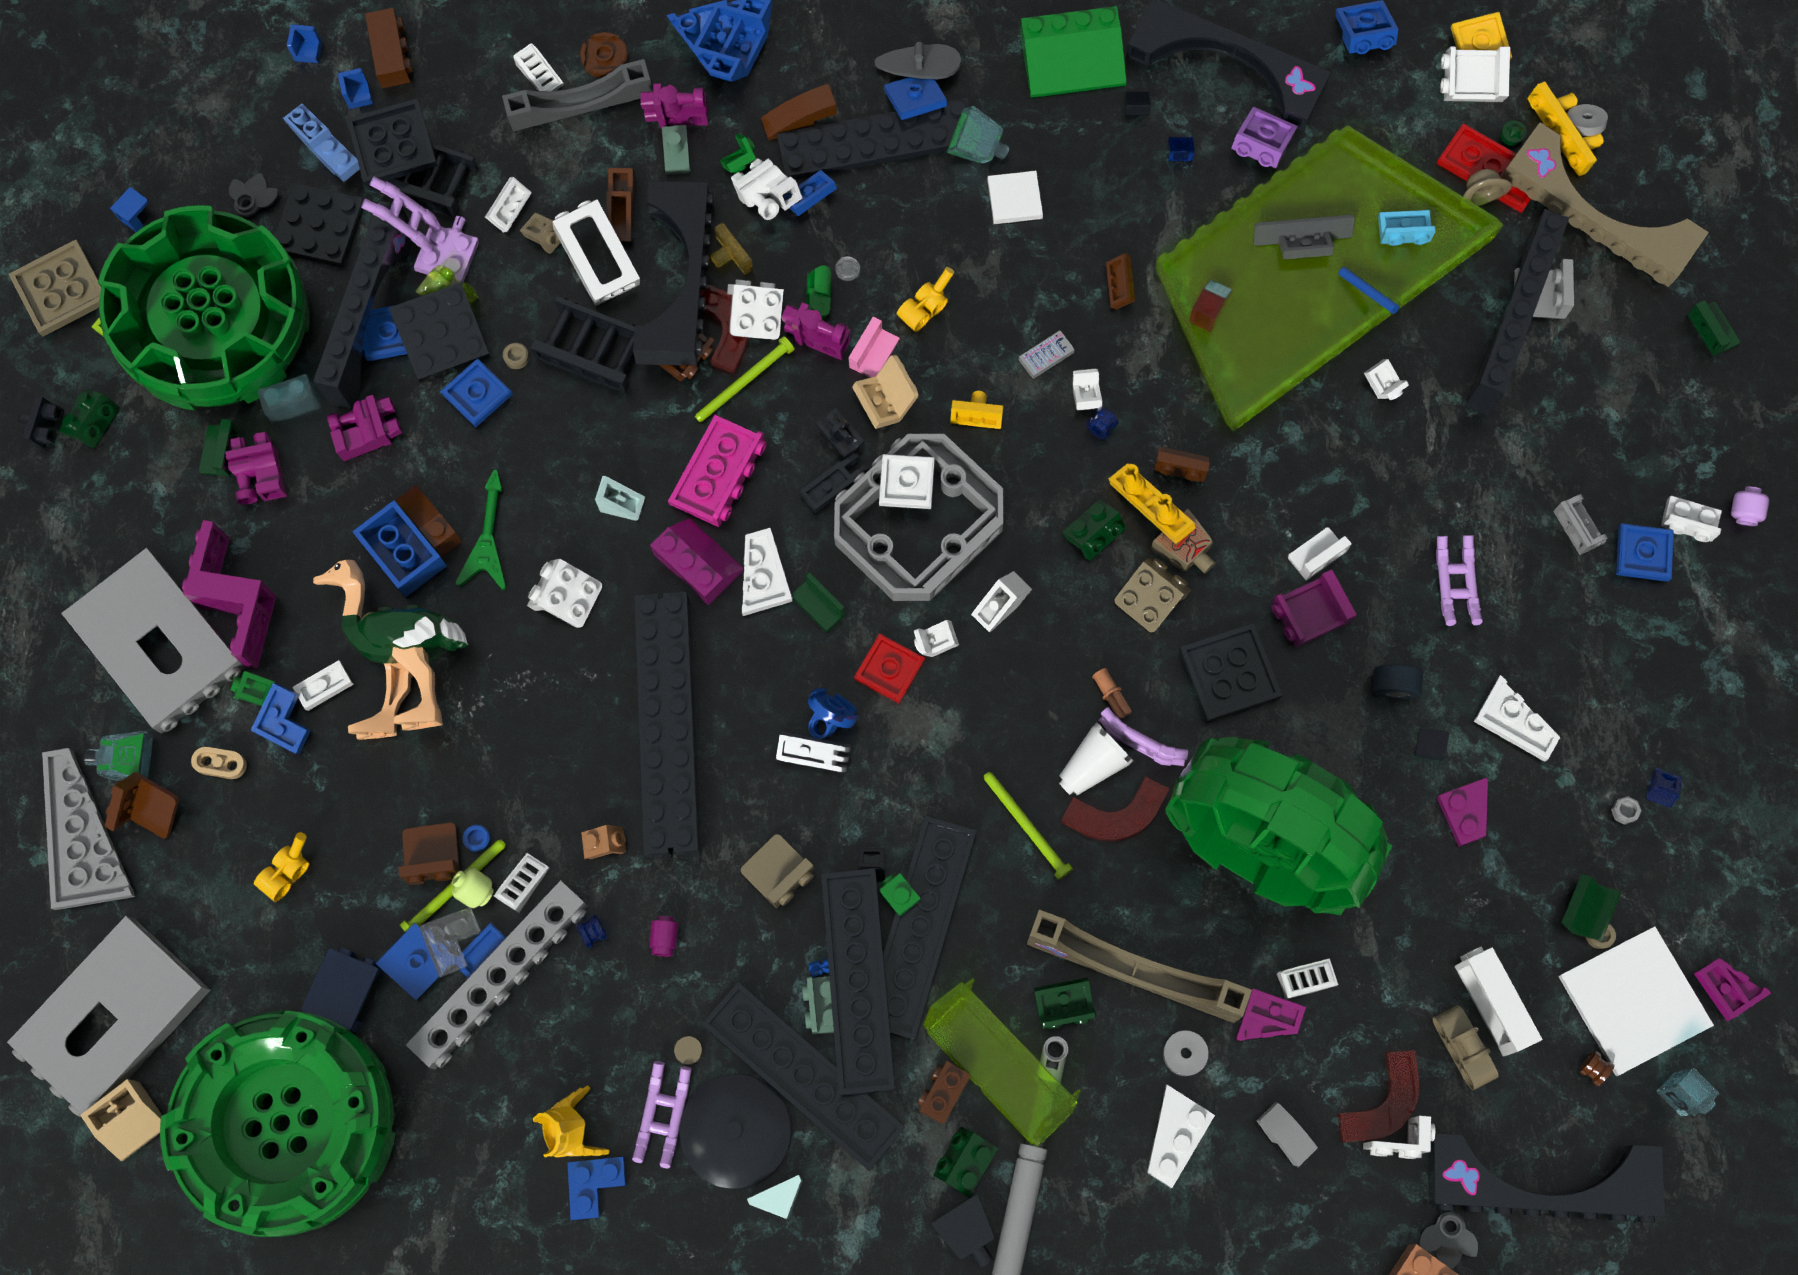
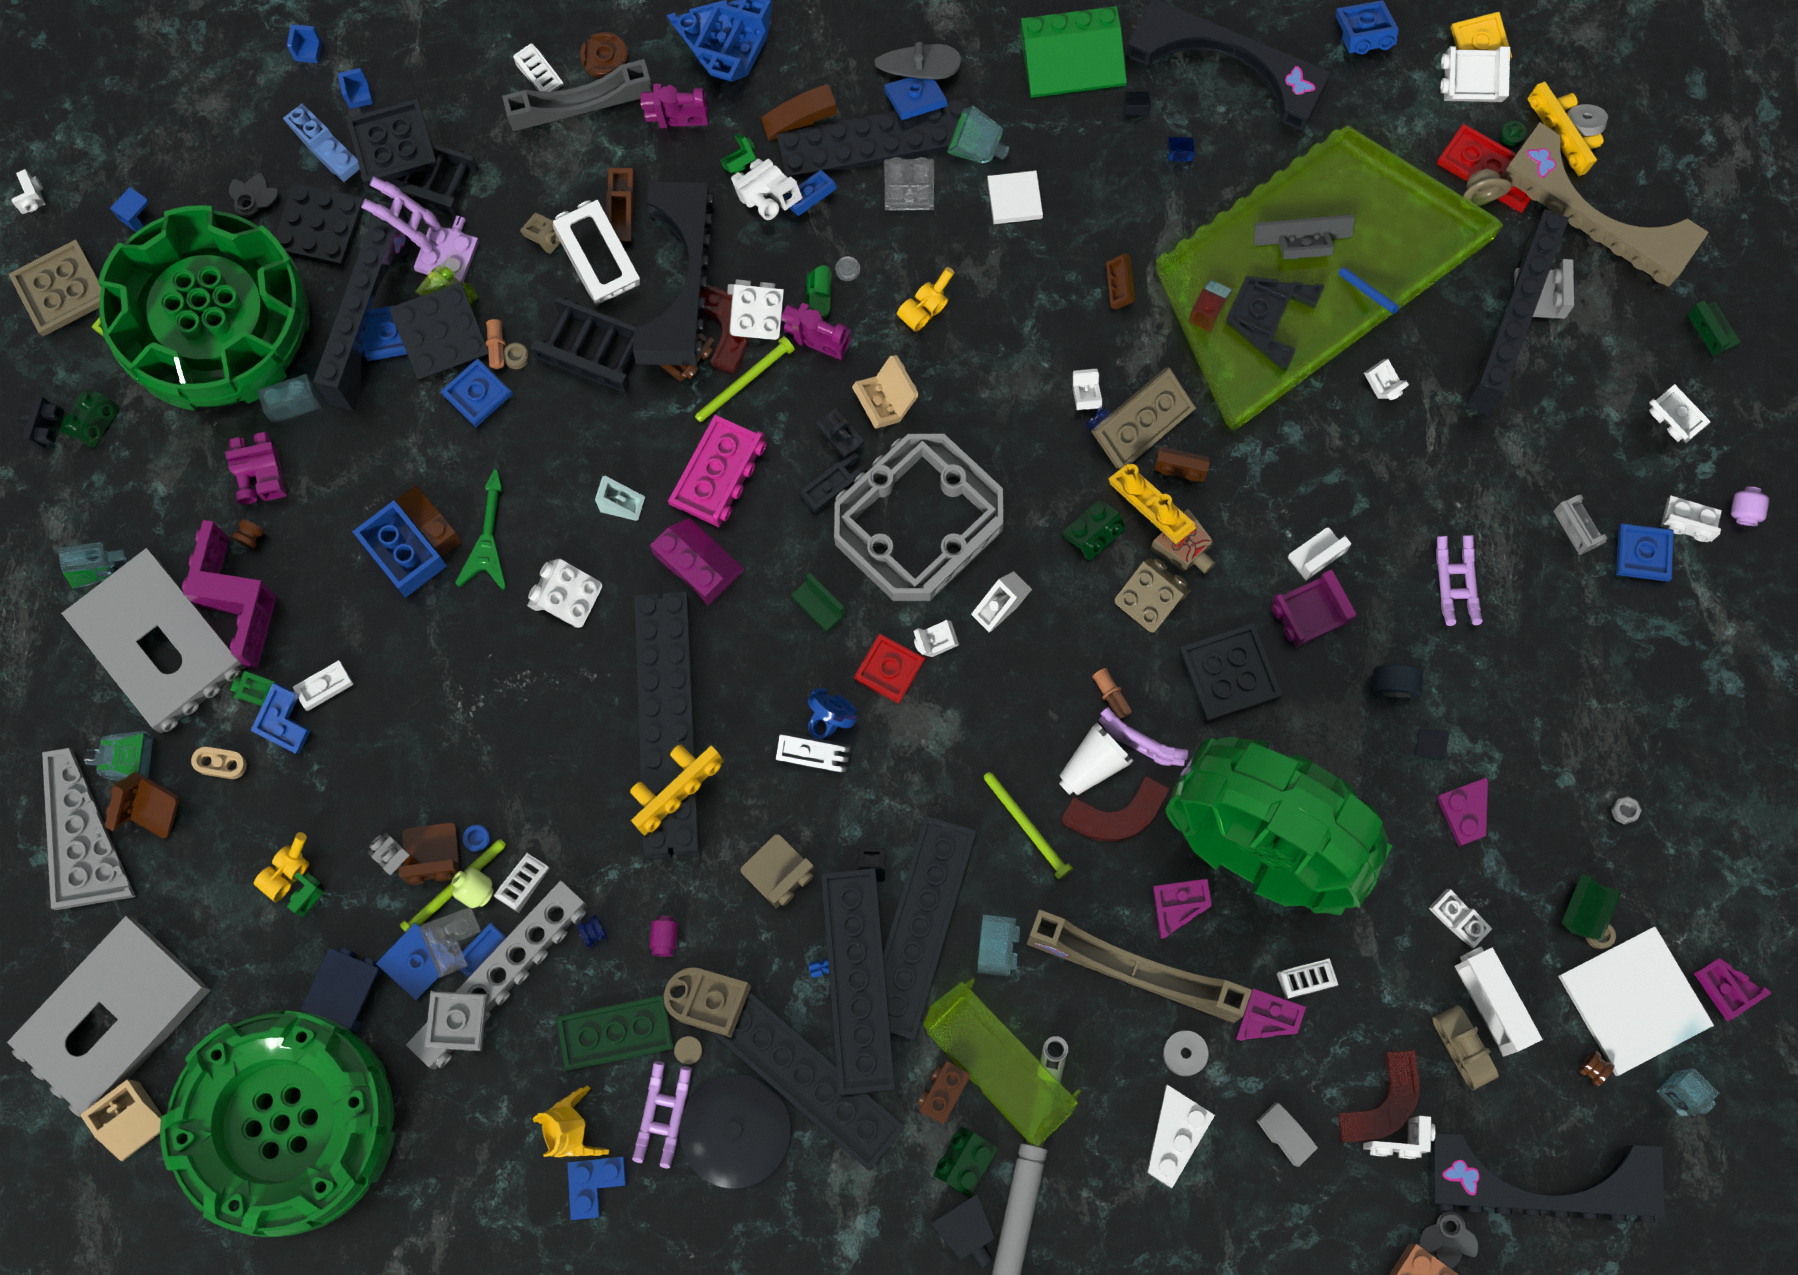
(31, 198): none -> white bracket
(88, 563): none -> clear light blue torso
(215, 445): dark green panel -> none
(247, 534): none -> reddish brown wheel
(306, 897): none -> green bracket
(371, 427): magenta hips -> none
(387, 853): none -> light grey slope
(388, 47): reddish brown brick -> none
(403, 643): animal -> none
(456, 1021): none -> light grey tile
(495, 343): none -> nougat axle
(508, 204): white plate -> none
(603, 841): medium nougat bracket -> none
(614, 1033): none -> dark green tile
(670, 798): none -> yellow plate
(676, 150): sand green tile -> none
(708, 1001): none -> dark tan tile
(730, 250): clear yellow tile -> none
(763, 574): white wing -> none
(778, 1199): light aqua slope -> none
(819, 996): sand green bracket -> none
(872, 349): bright pink panel -> none
(898, 894): green bracket -> none
(906, 481): white tile -> none
(909, 184): none -> clear bracket
(977, 412): yellow tile -> none
(997, 945): none -> clear light blue brick
(1046, 354): light grey tile -> none
(1064, 1003): dark green bracket -> none
(1143, 419): none -> dark tan tile
(1179, 903): none -> magenta wing
(1260, 309): none -> black wing
(1263, 137): medium lavender plate -> none
(1405, 227): medium azure bracket -> none
(1459, 918): none -> white slope
(1514, 721): white wing -> none
(1664, 788): clear blue slope -> none
(1679, 413): none -> white bracket

